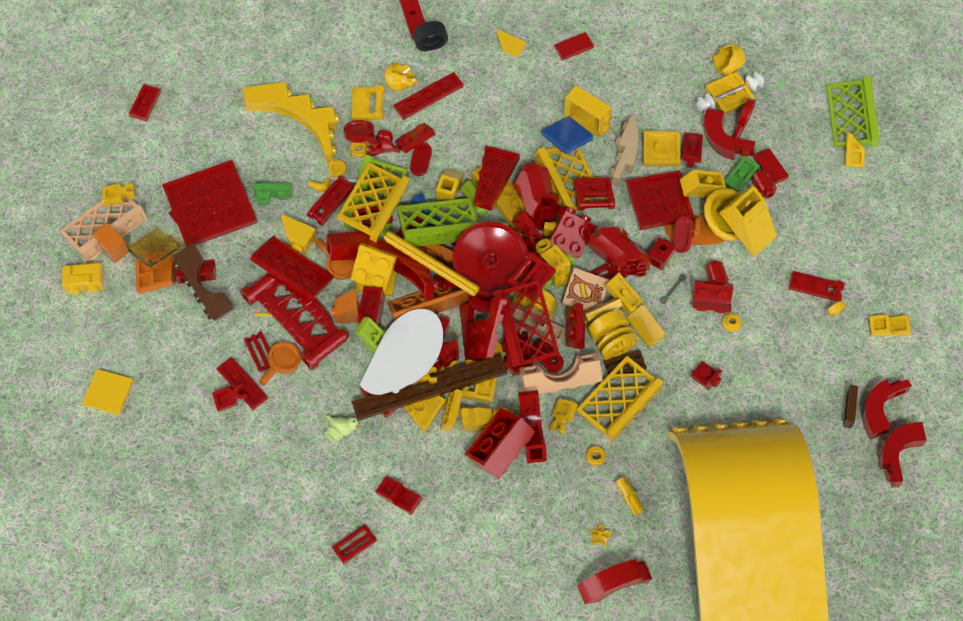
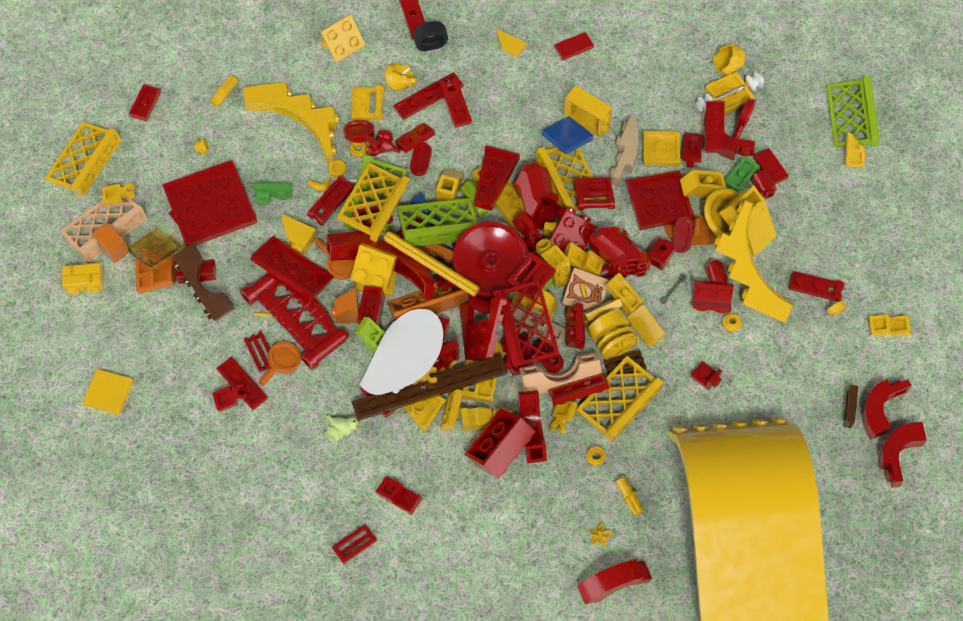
(94, 162): none -> yellow fence
(201, 146): none -> yellow plate
(224, 91): none -> yellow axle
(342, 38): none -> yellow bracket
(455, 103): none -> red plate
(578, 389): none -> red plate
(584, 260): none -> yellow slope
(715, 126): none -> red plate
(736, 245): none -> yellow arch

